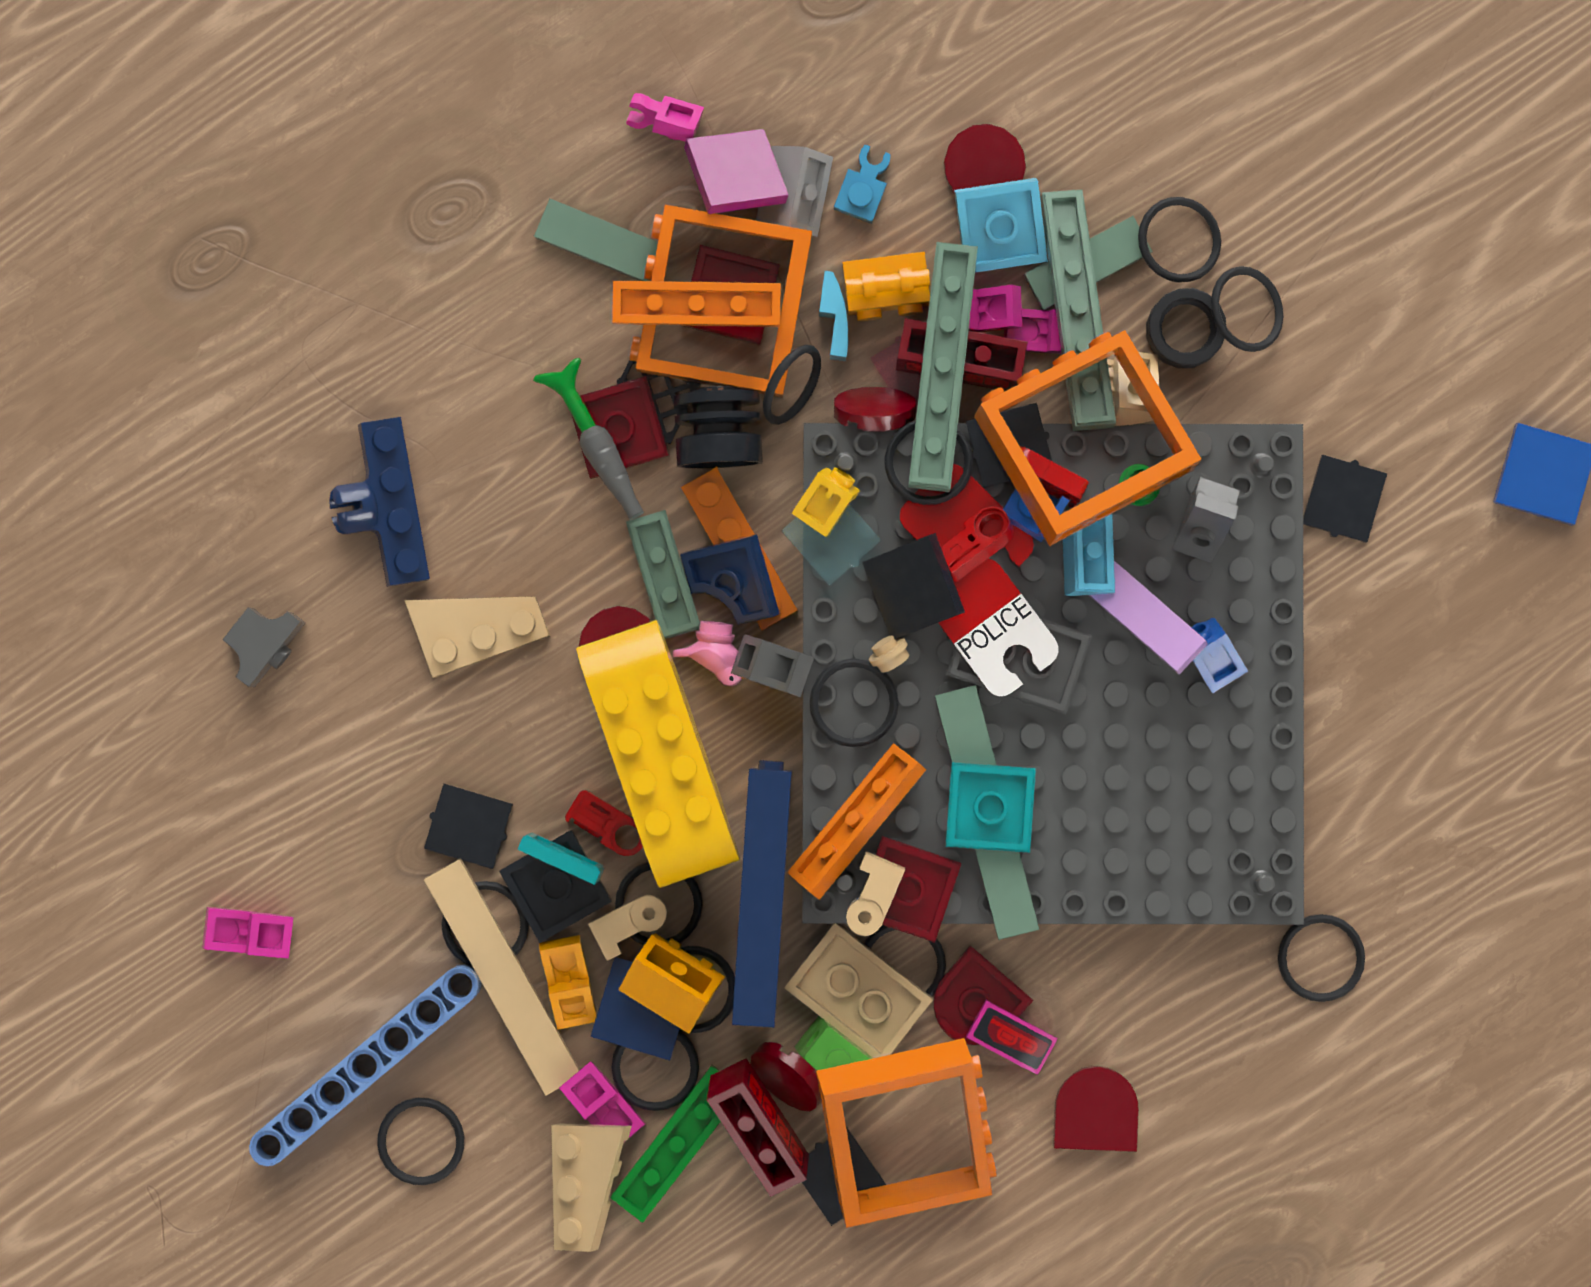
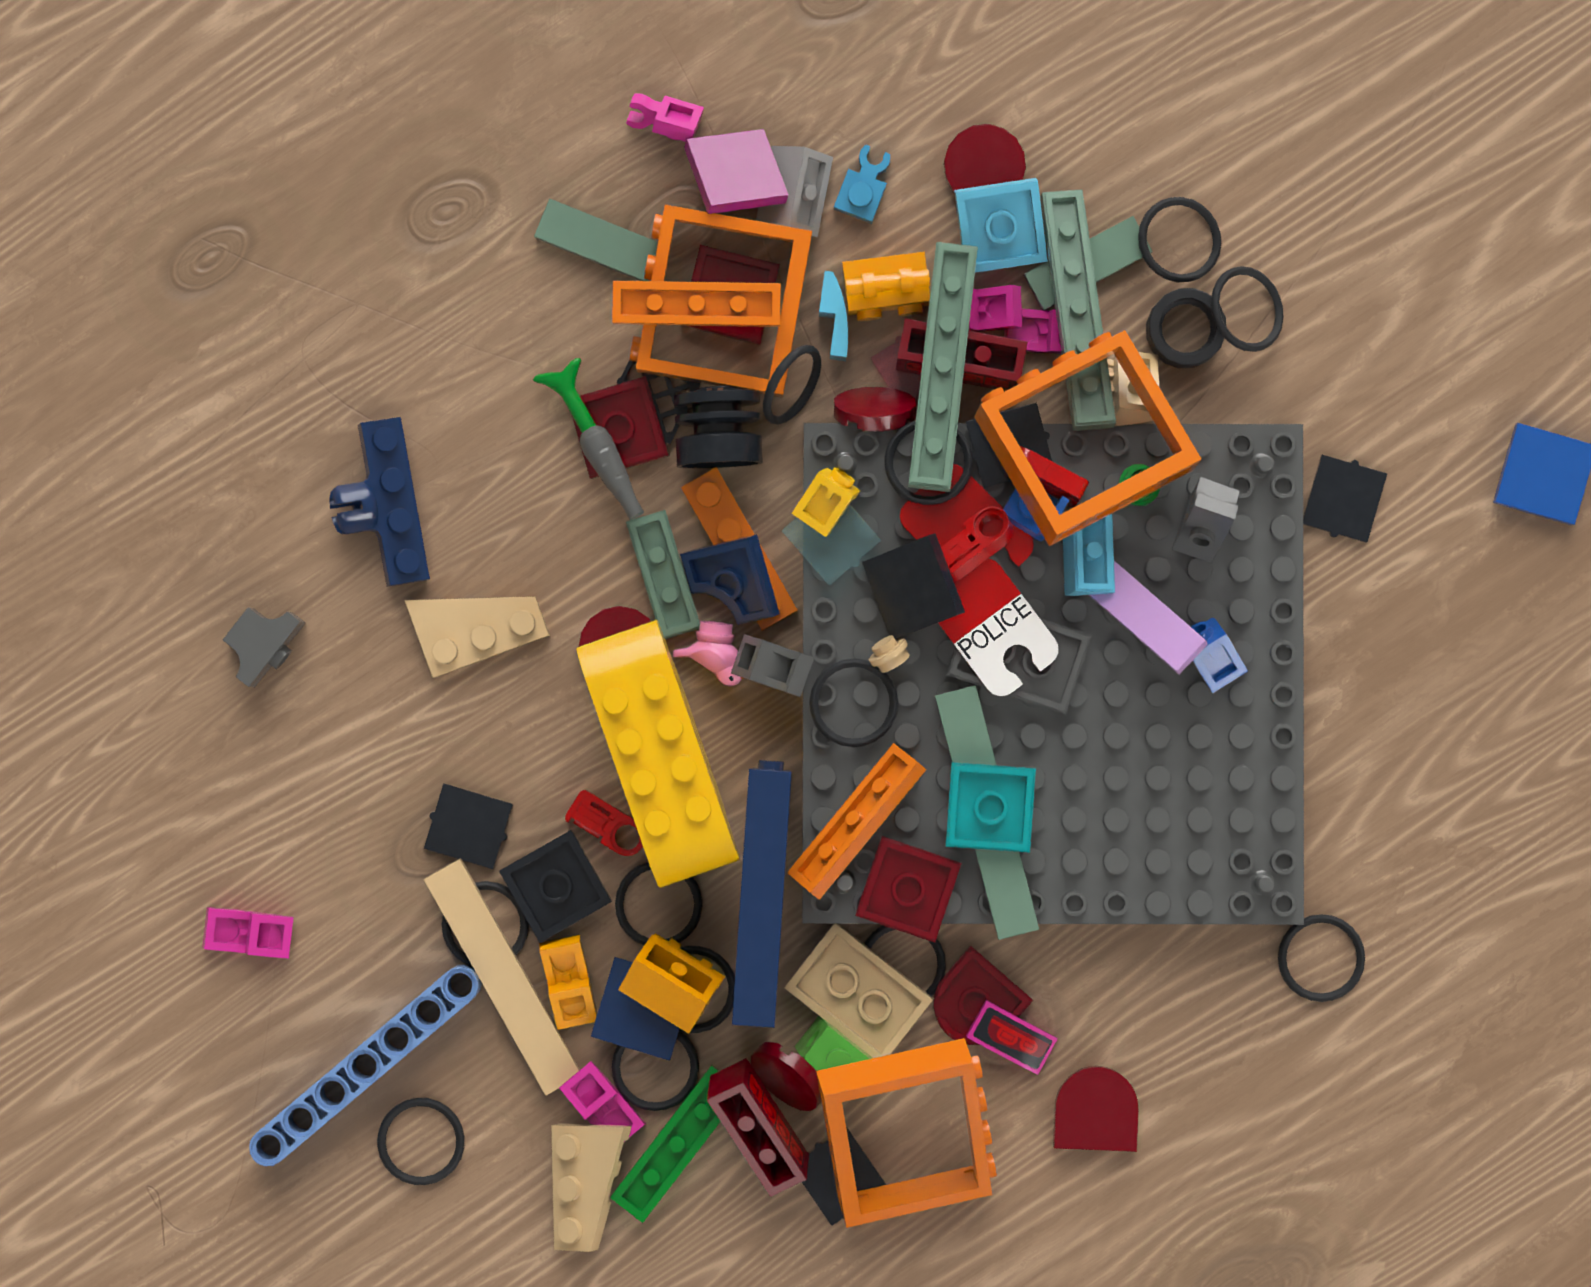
(561, 858): teal tile -> none
(641, 914): tan leg -> none
(870, 908): tan leg -> none

